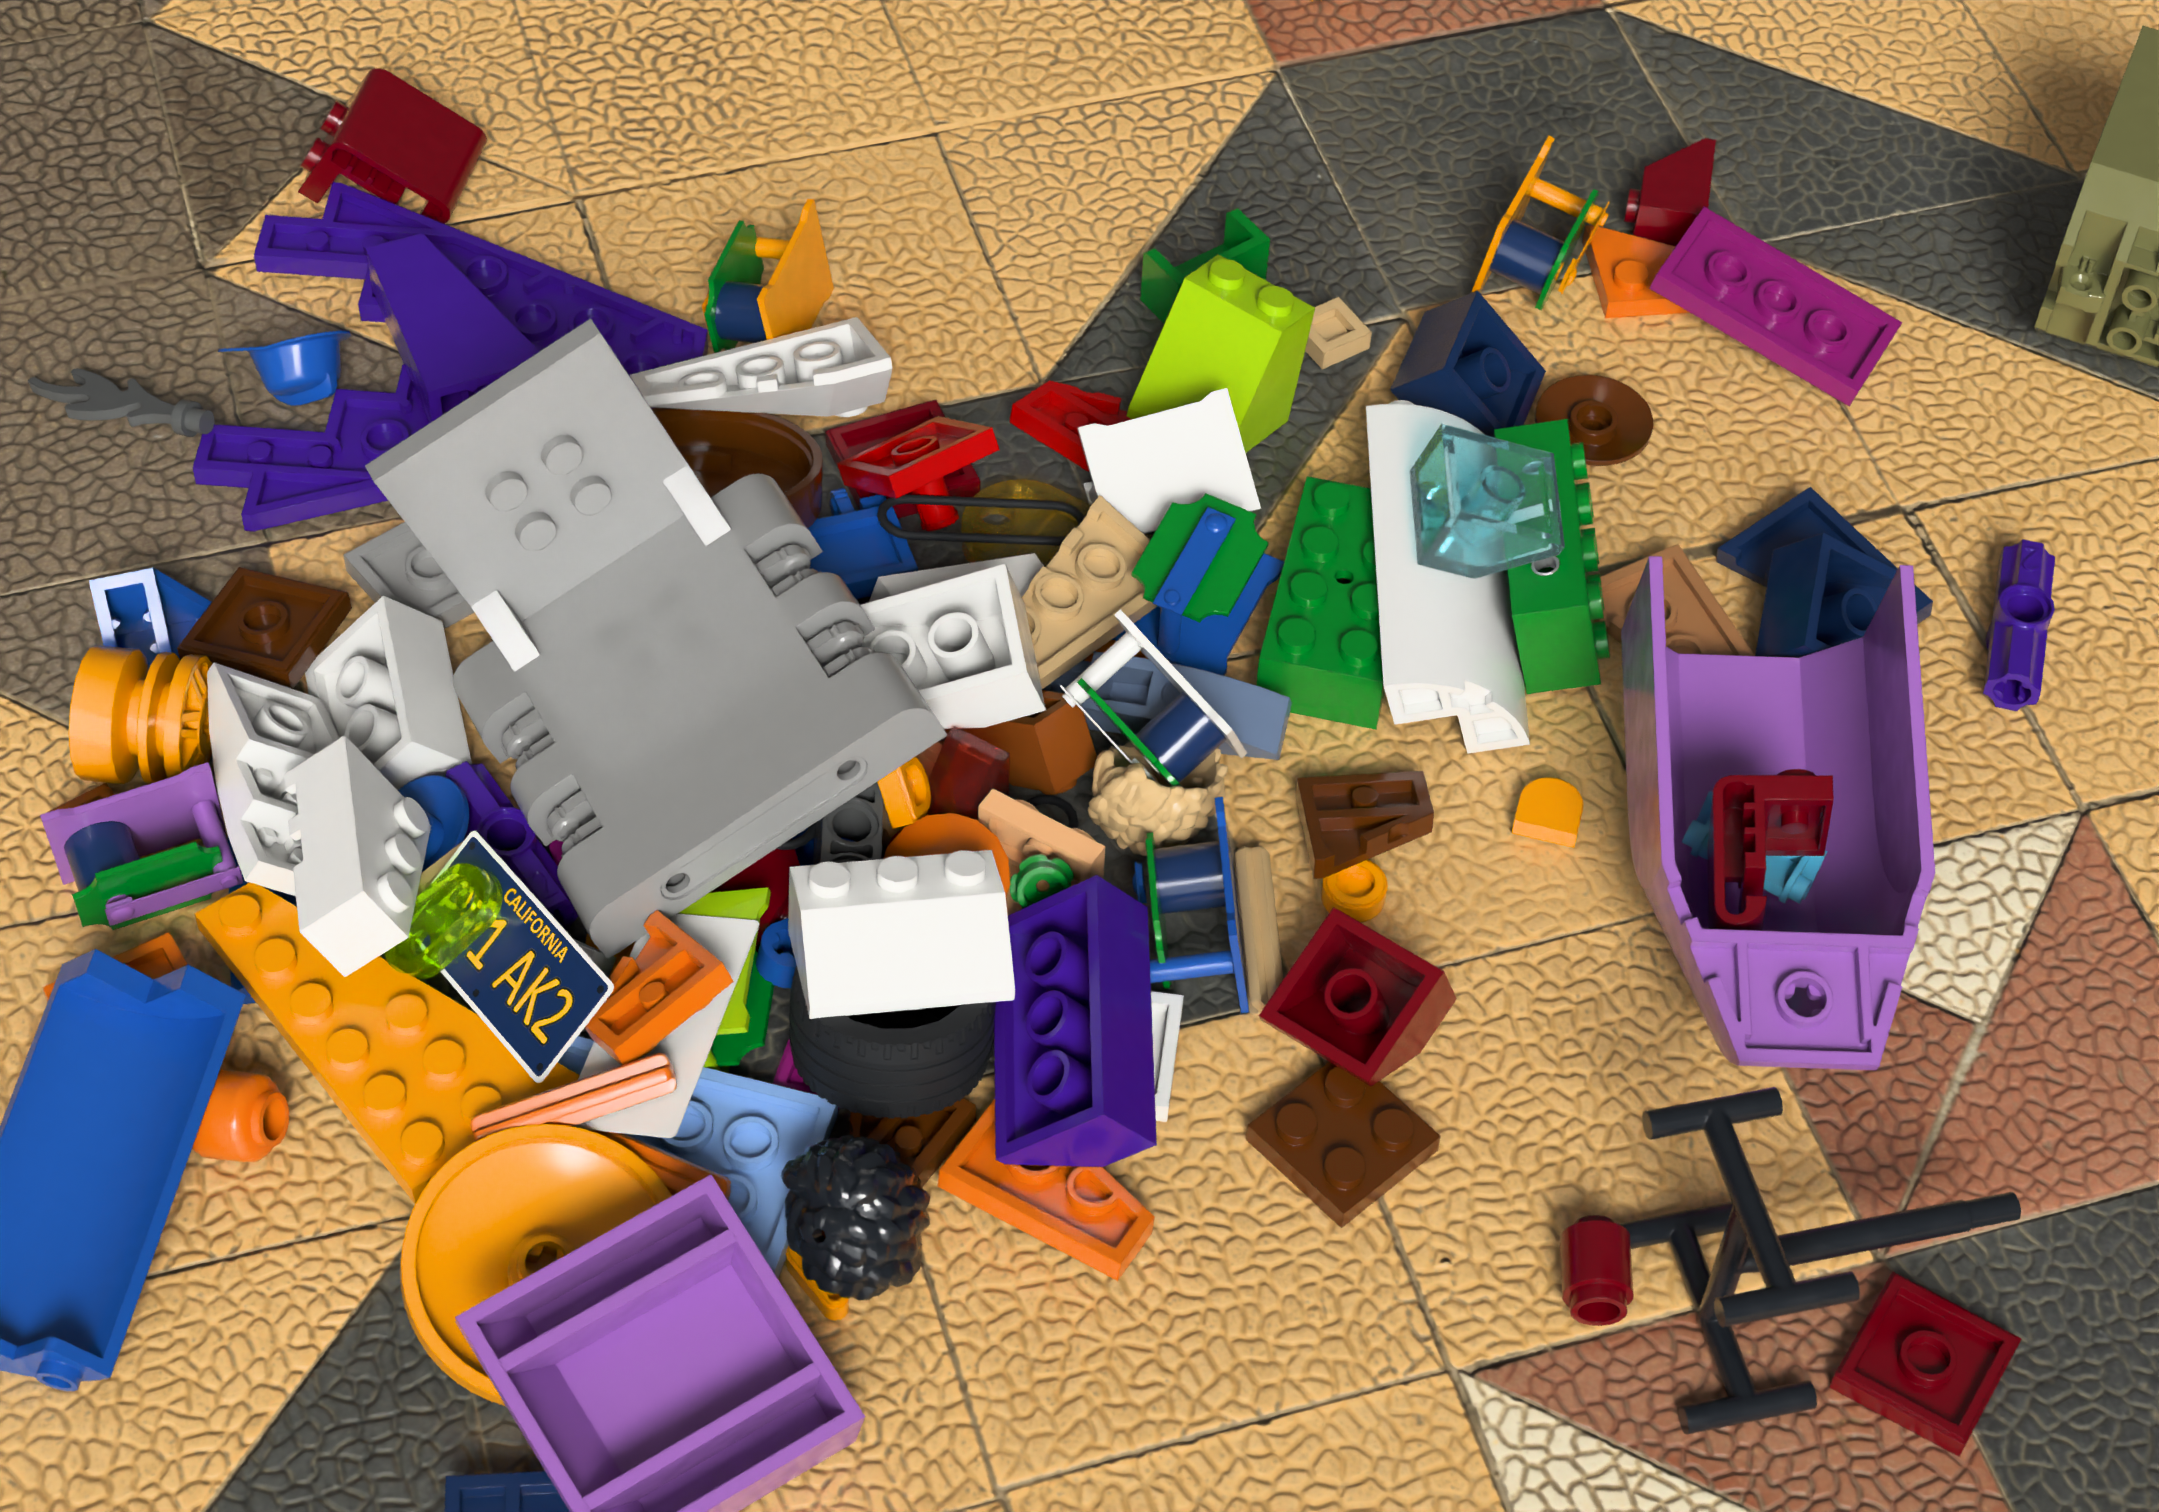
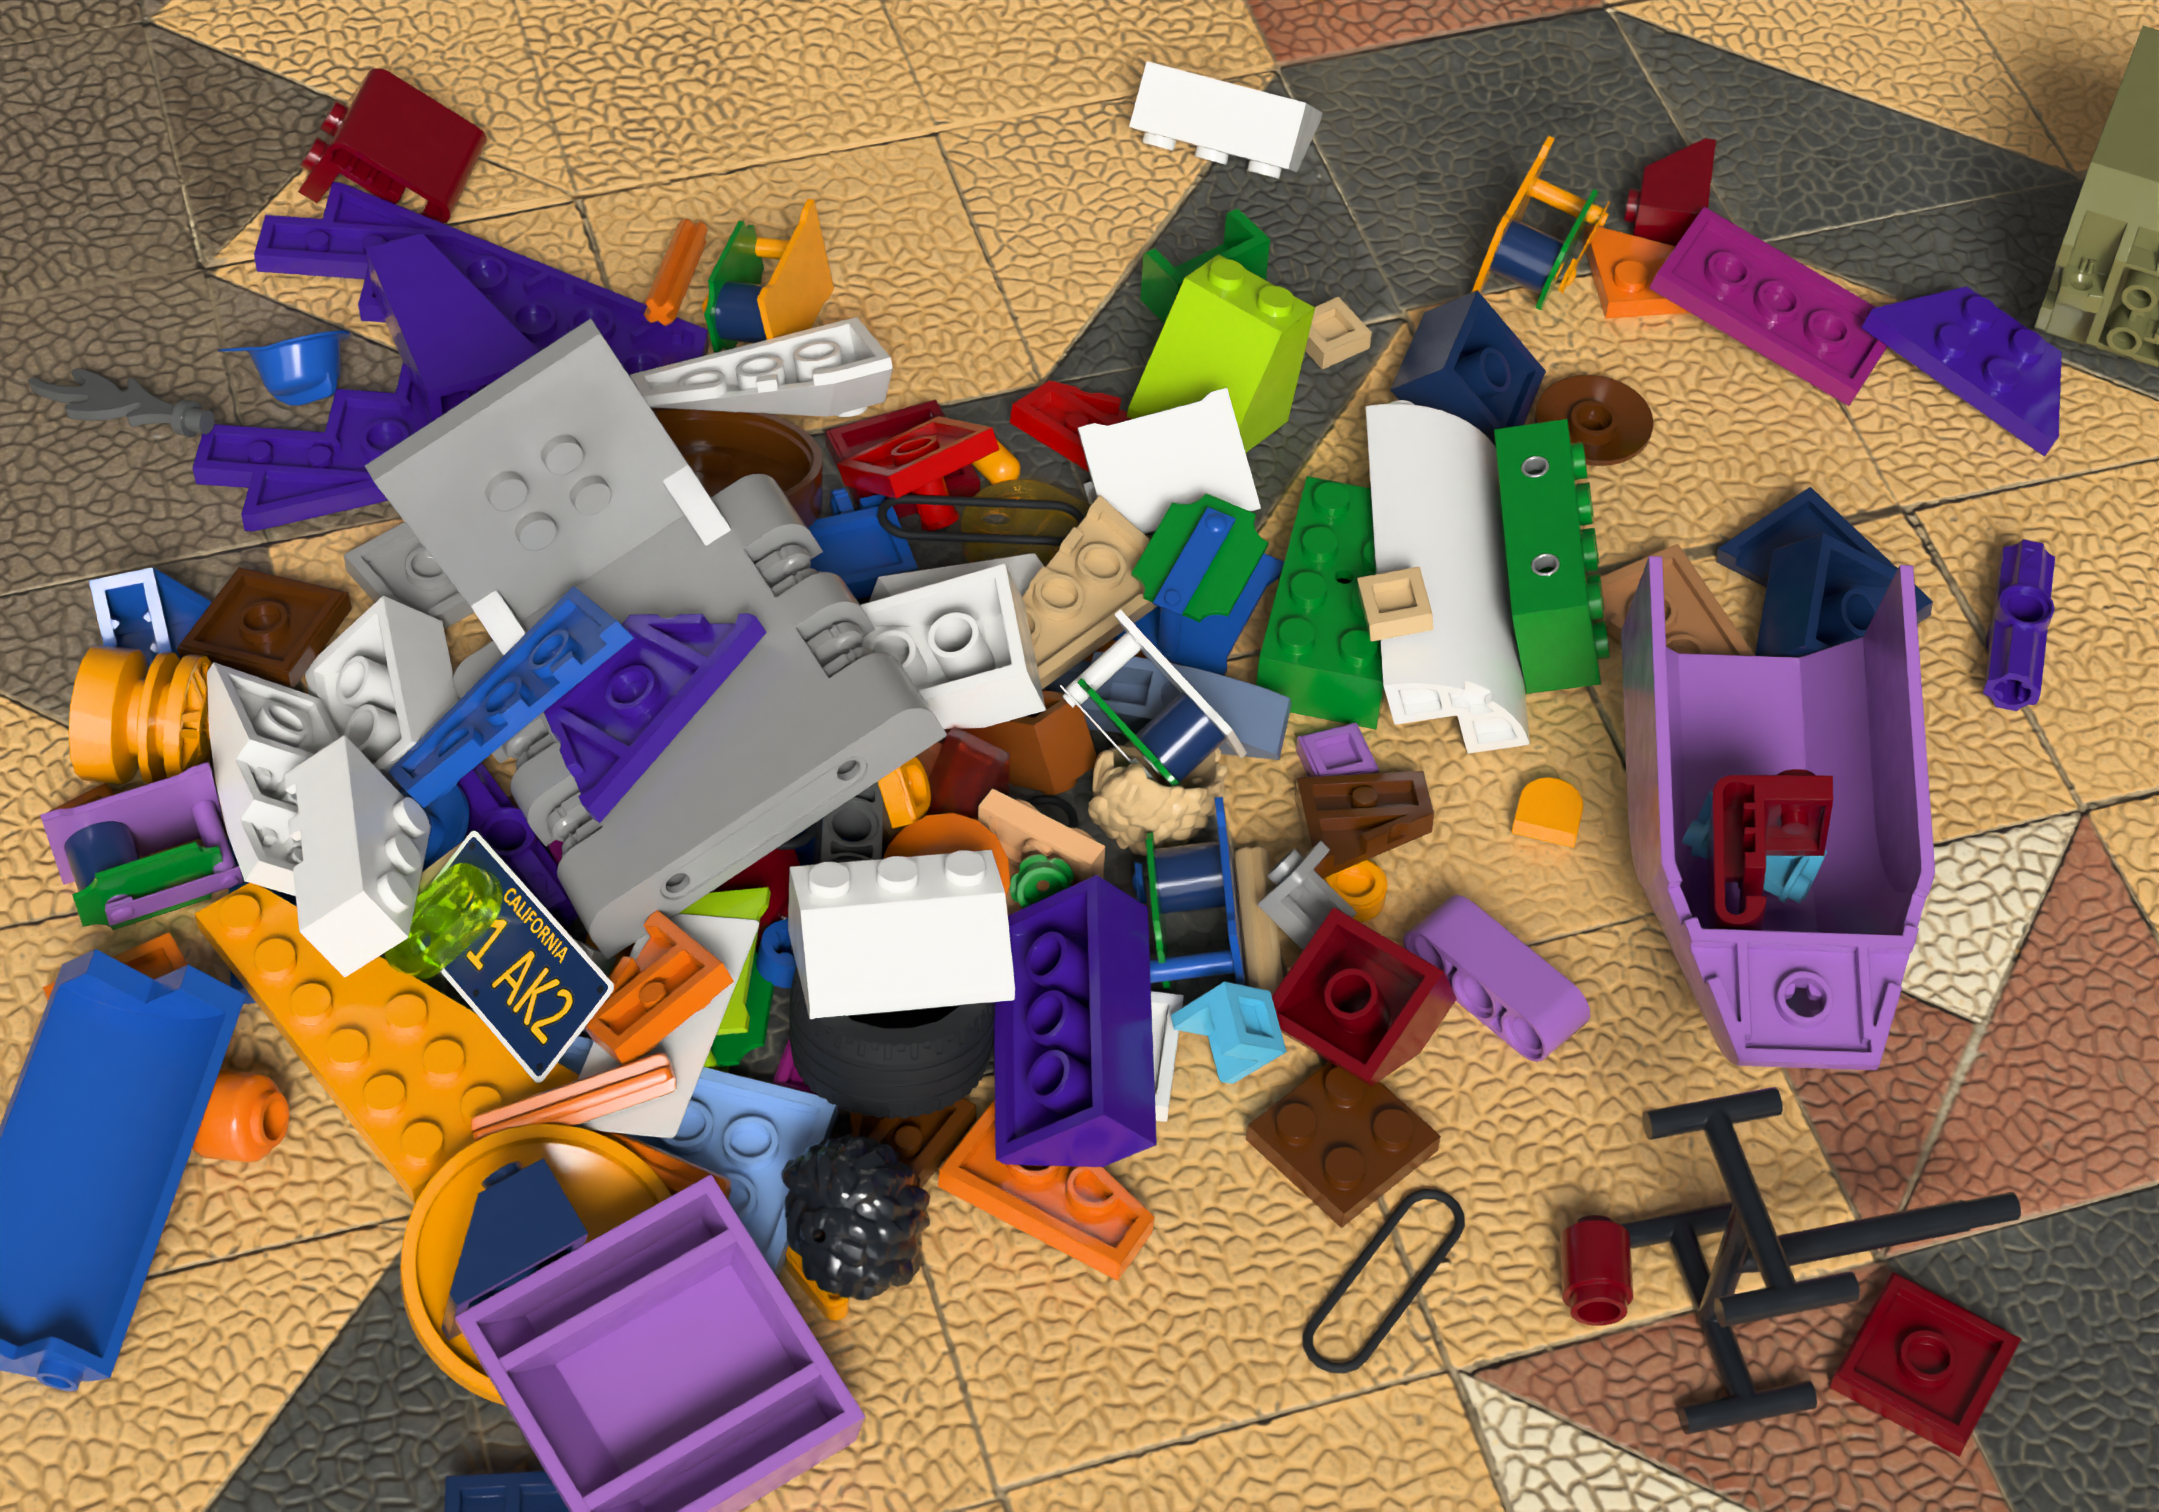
(513, 1232): none -> dark blue slope
(525, 682): none -> blue wing
(643, 698): none -> dark purple wing
(675, 272): none -> orange axle
(999, 465): none -> light orange piece
(1223, 120): none -> white slope
(1239, 1028): none -> medium azure panel
(1300, 896): none -> light grey bracket
(1335, 752): none -> medium lavender tile
(1395, 603): none -> tan plate
(1406, 1299): none -> black piece
(1483, 504): clear light blue slope -> none
(1499, 978): none -> medium lavender beam
(1980, 358): none -> dark purple wing

